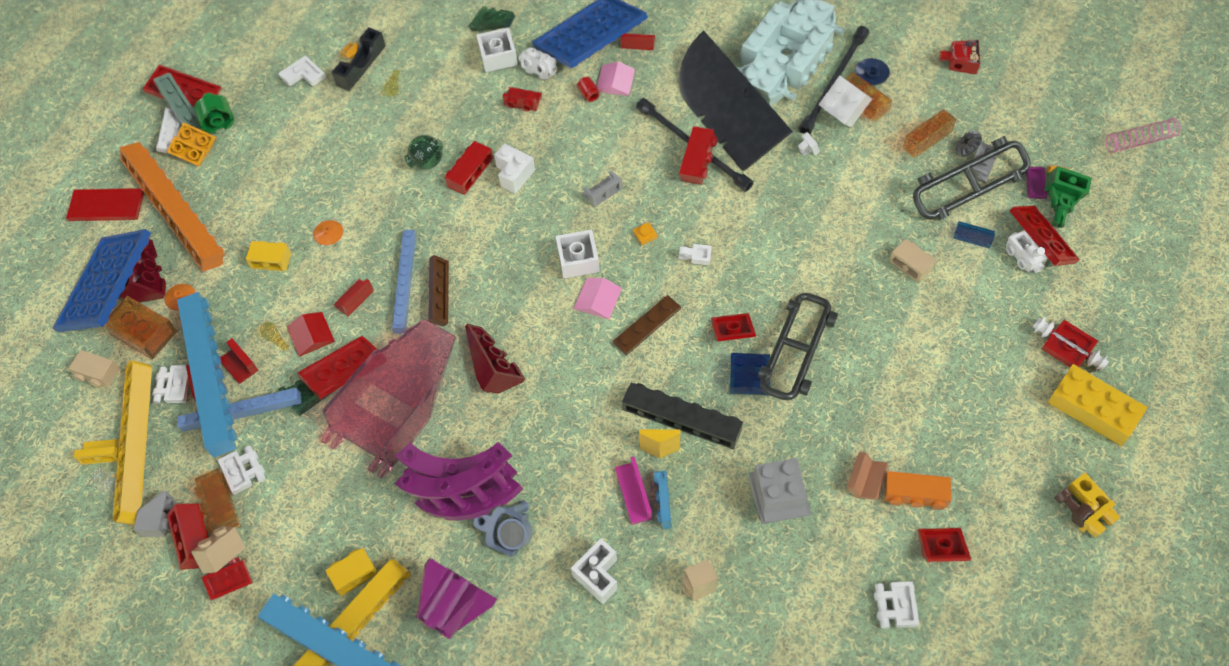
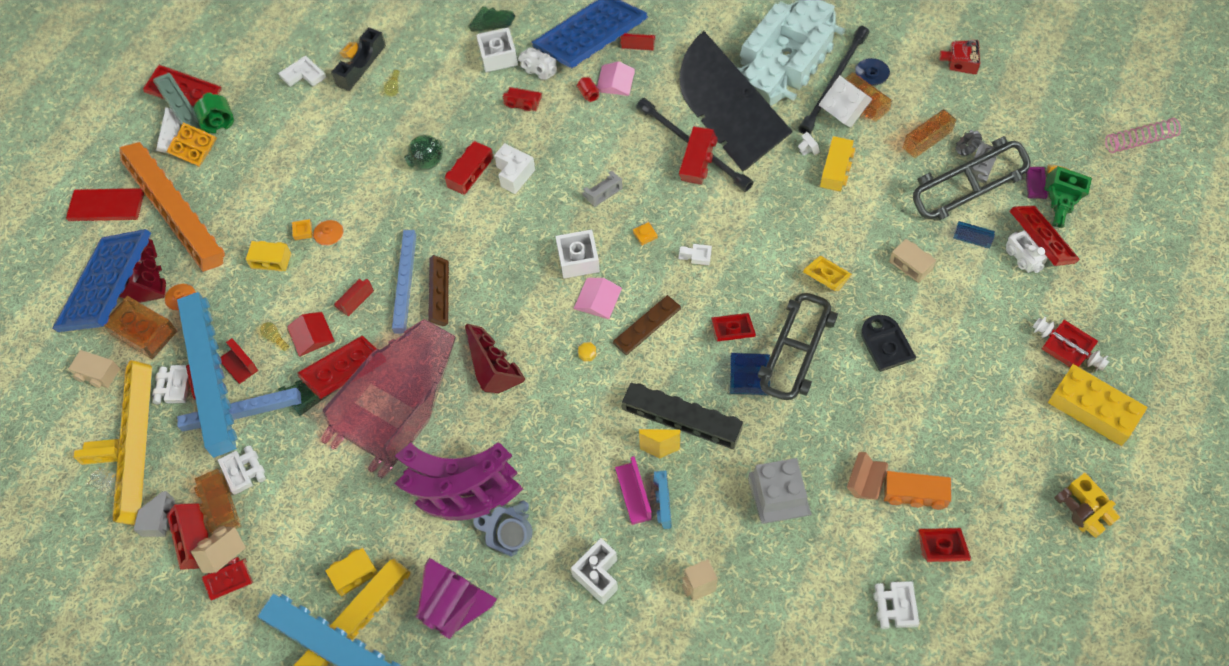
(302, 229): none -> light orange plate
(587, 351): none -> yellow tile
(827, 273): none -> yellow slope
(837, 164): none -> yellow brick
(886, 344): none -> black tile

